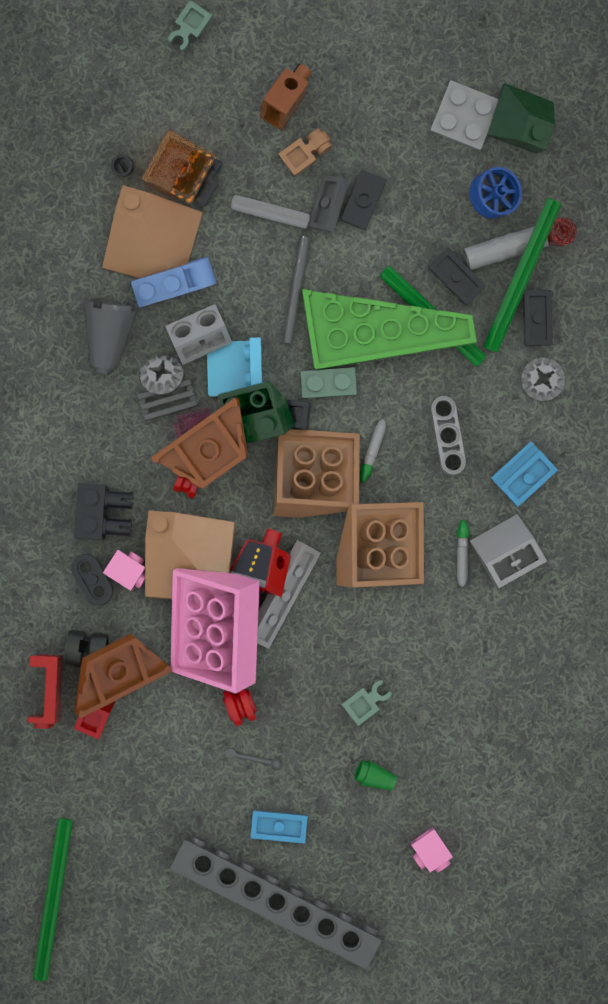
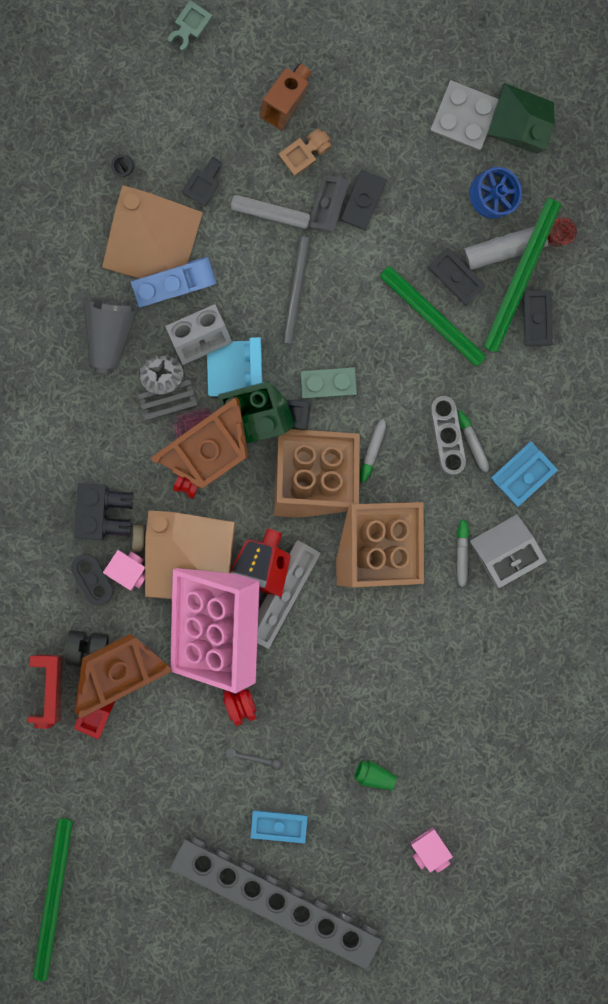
(137, 537): none -> dark tan tile
(178, 167): clear orange slope -> none
(362, 704): sand green plate -> none
(365, 330): bright green wing -> none
(473, 442): none -> light grey piece
(530, 377): light grey gear -> none

